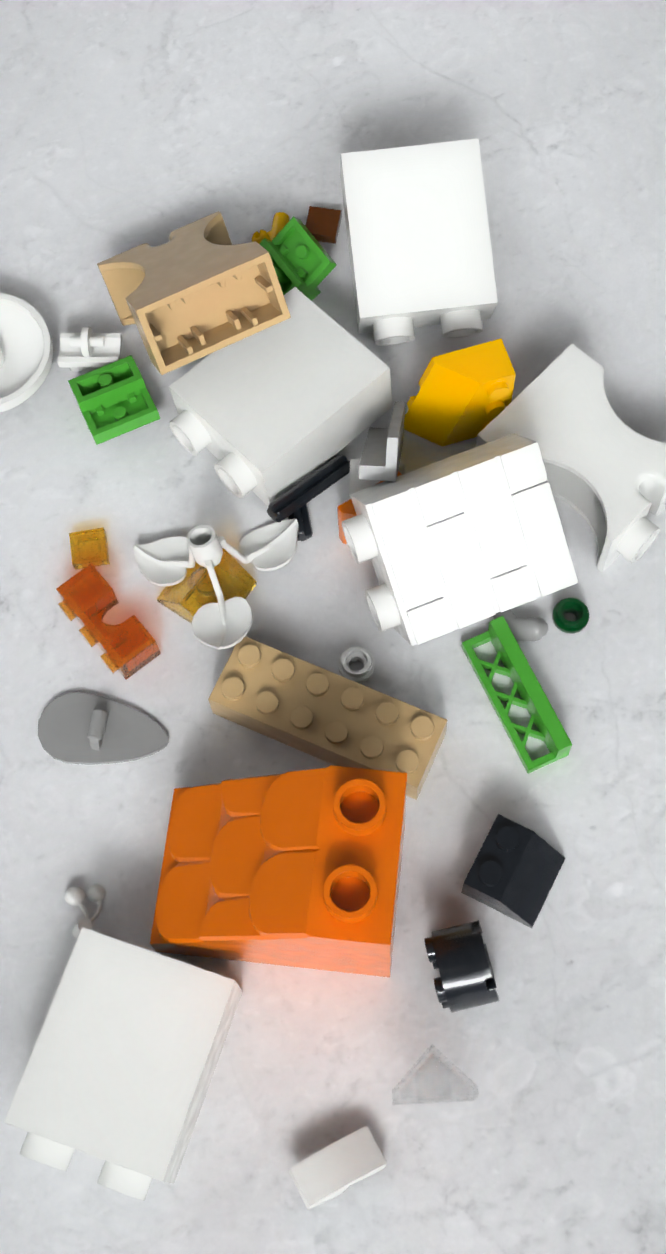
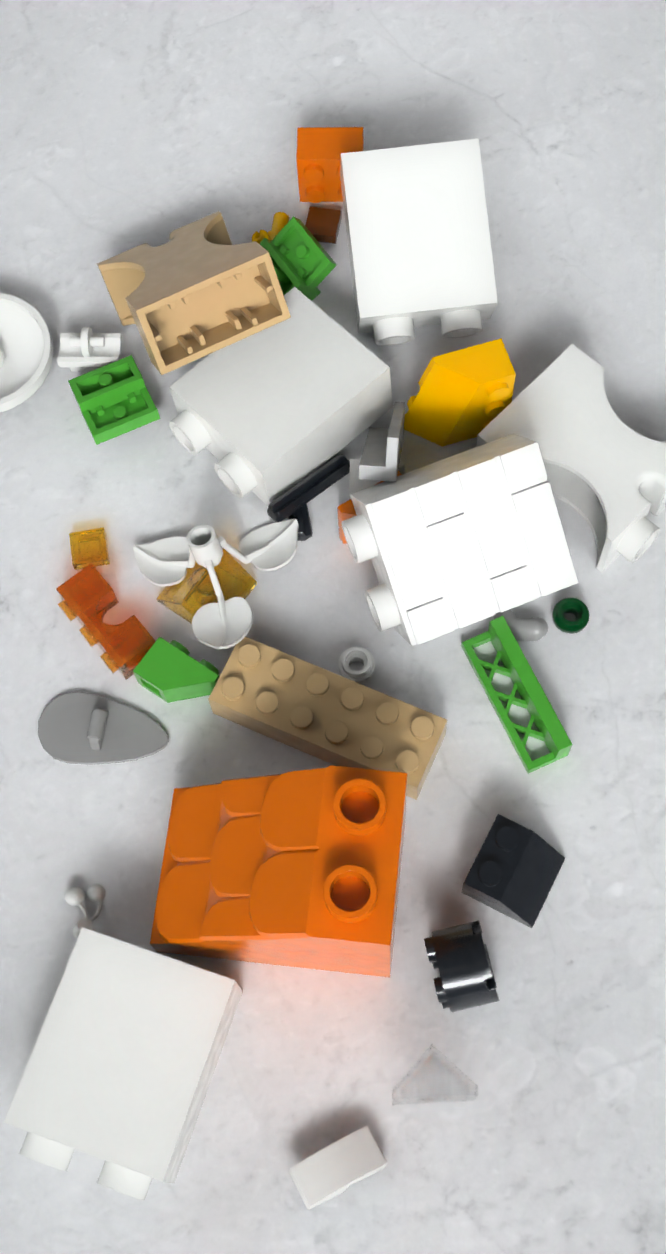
(174, 674): none -> bright green slope
(320, 160): none -> orange brick

